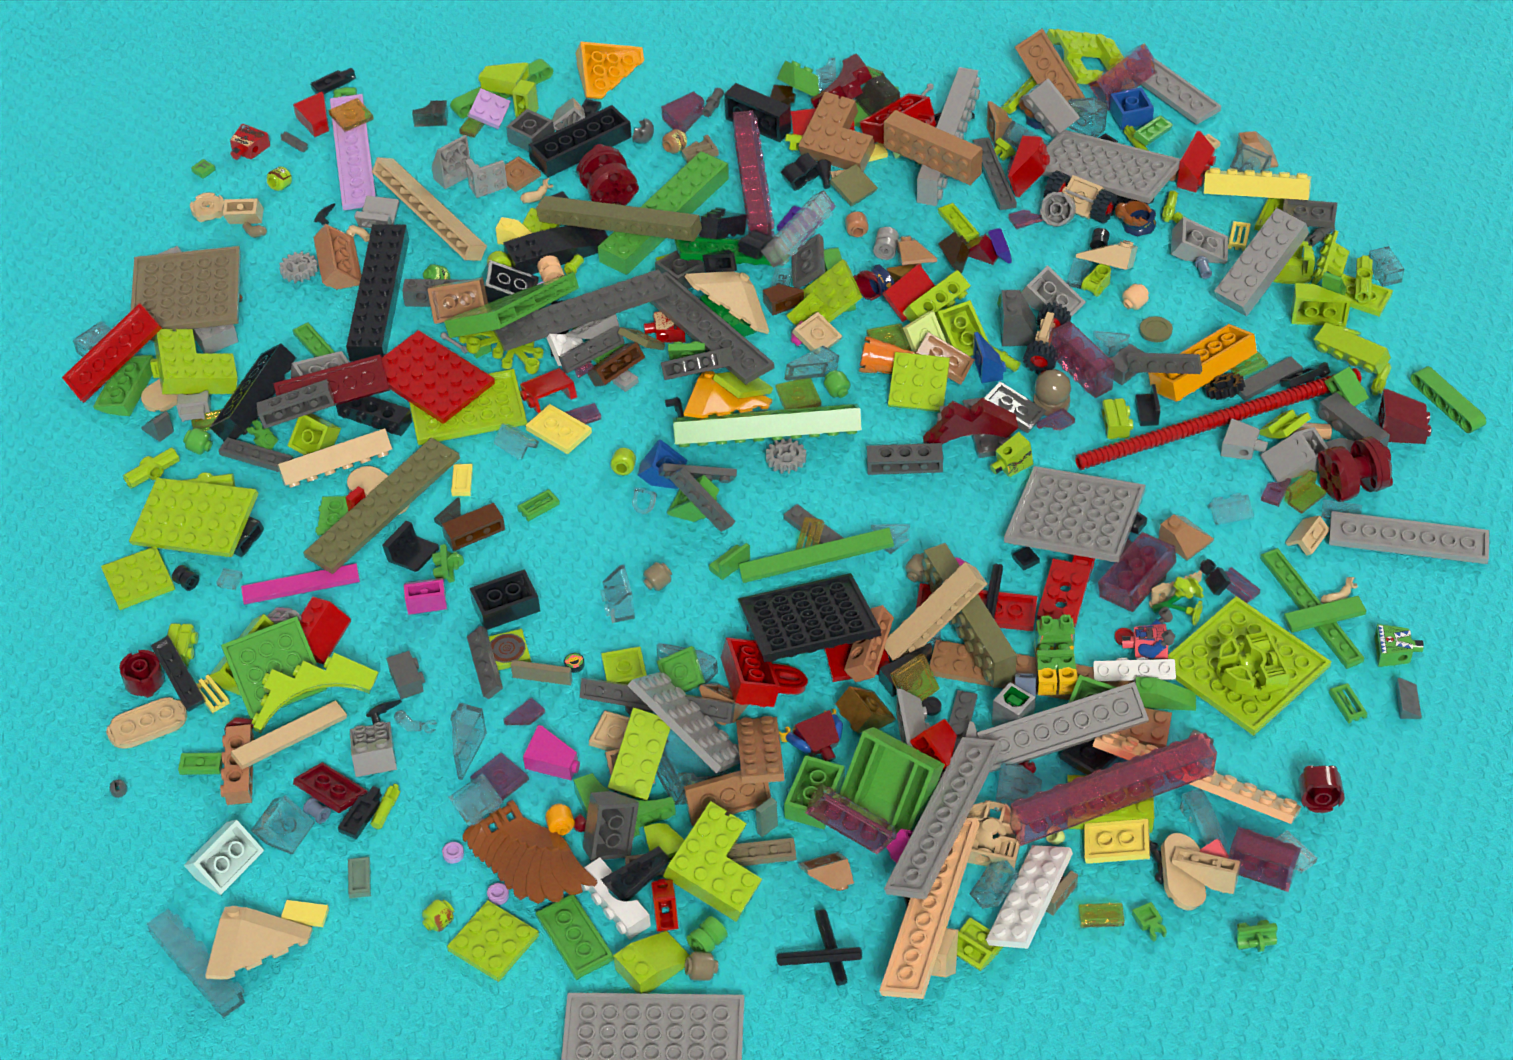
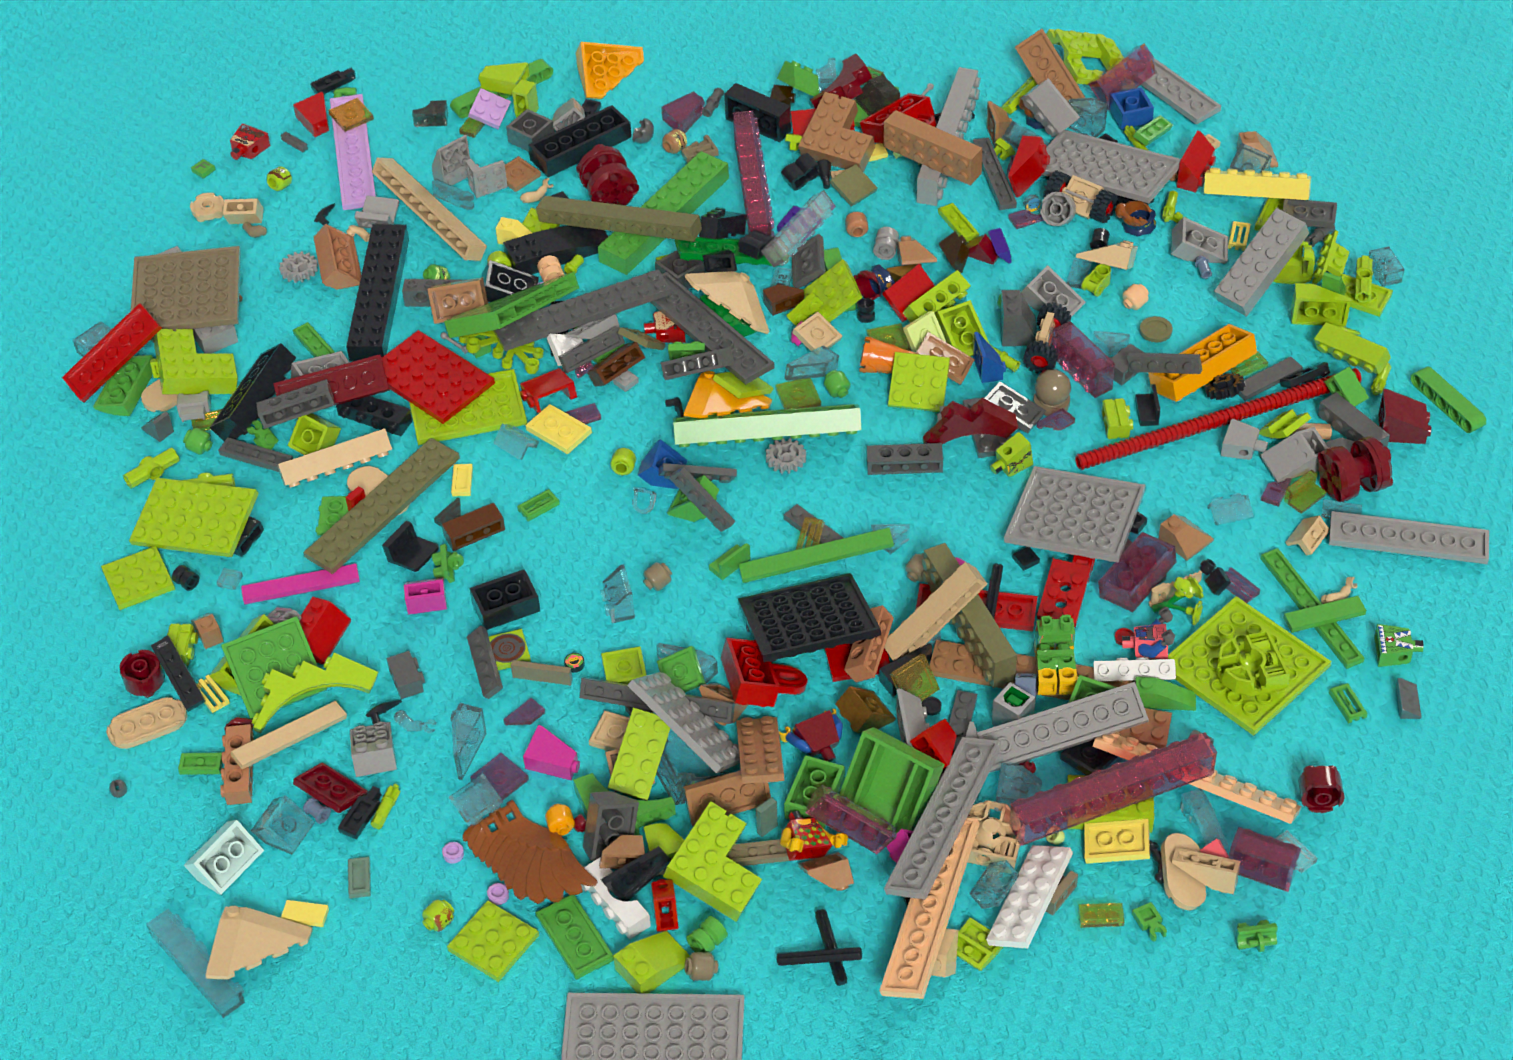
(208, 630): none -> medium nougat slope
(452, 194): none -> clear light blue hinge
(622, 851): none -> medium nougat slope
(807, 838): none -> torso
(866, 309): none -> black wheel
(1032, 203): none -> tile

